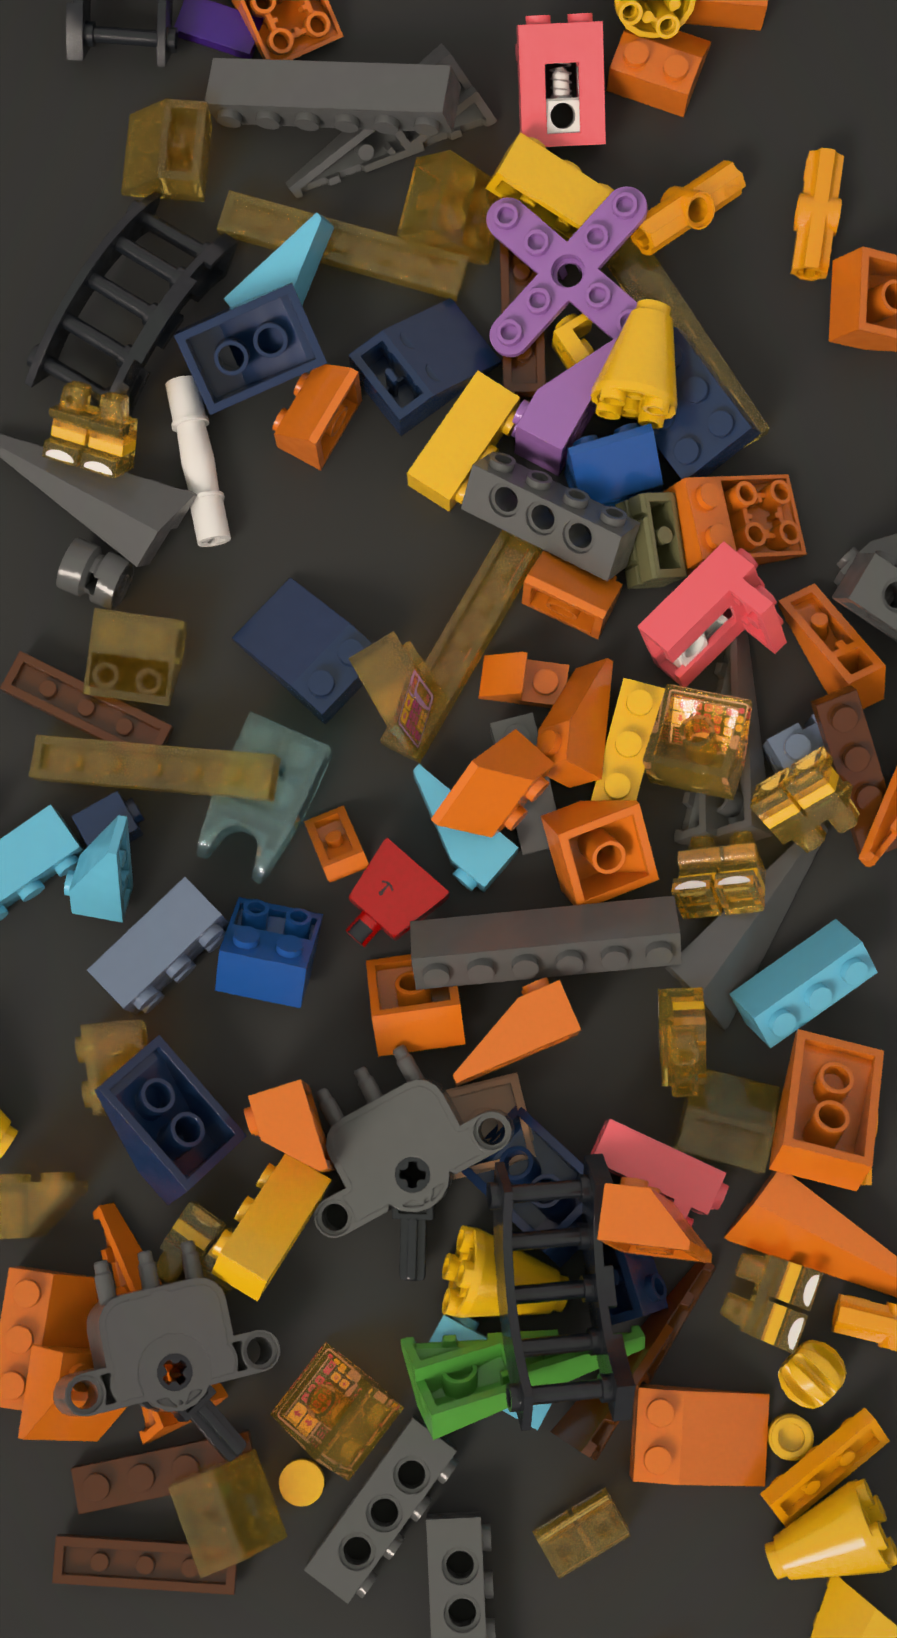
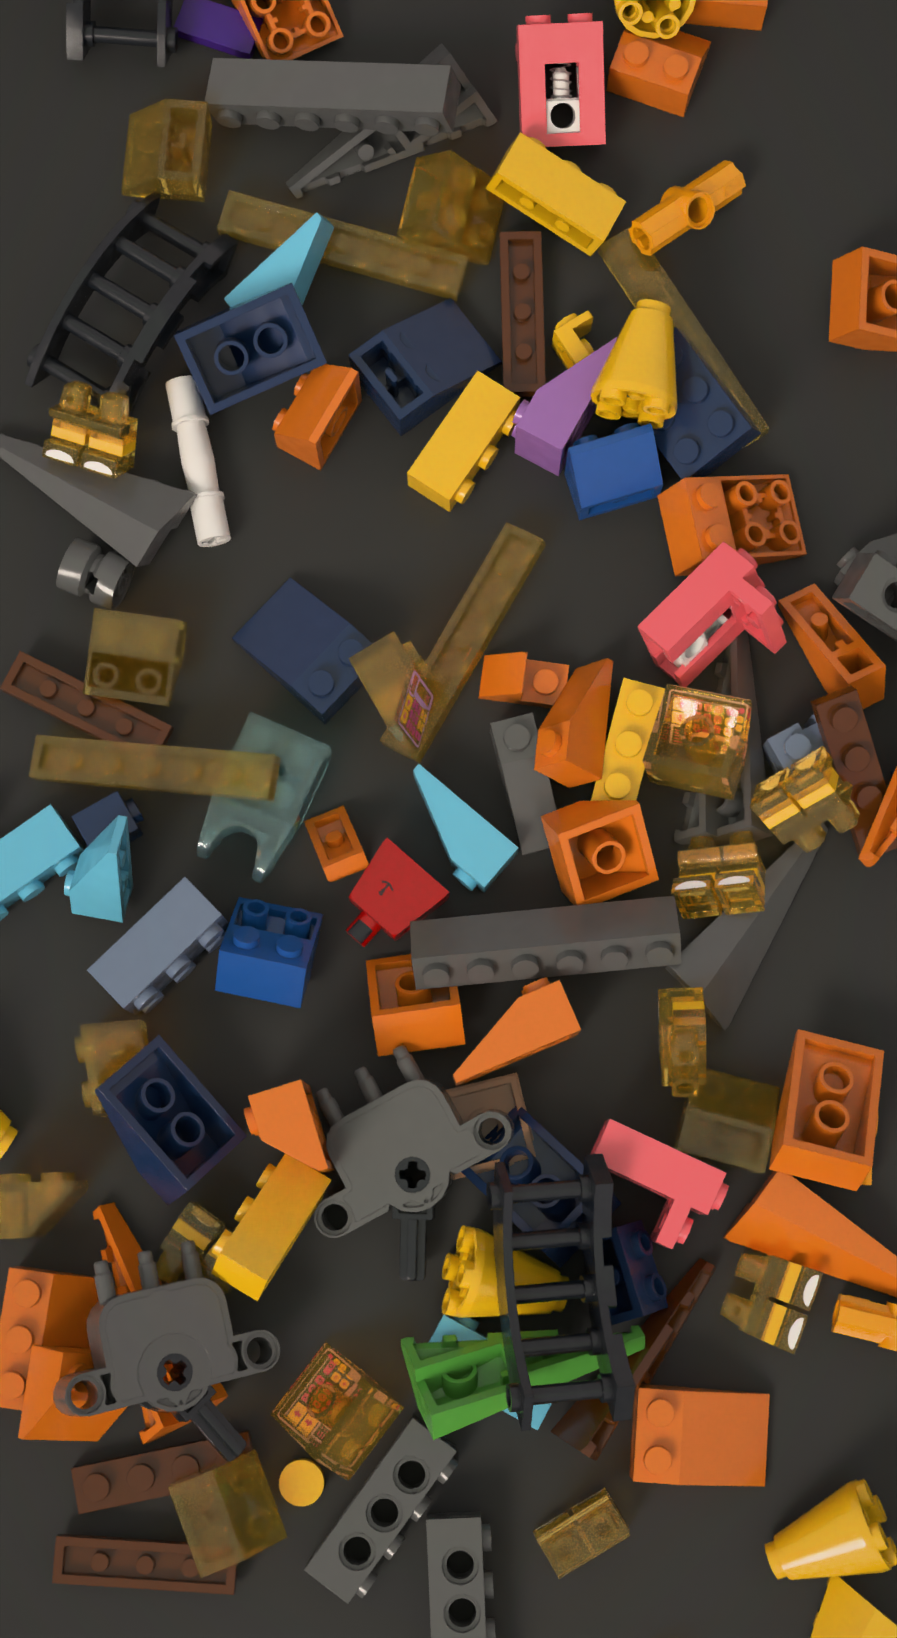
(496, 788): orange slope -> none
(528, 517): dark grey brick -> none
(549, 253): medium lavender piece -> none
(570, 594): orange slope -> none
(647, 1224): orange slope -> none
(658, 547): olive brick -> none
(790, 1436): yellow tile -> none
(803, 983): medium azure brick -> none
(812, 1374): yellow piece -> none
(817, 214): light orange piece -> none
(825, 1467): light orange plate -> none

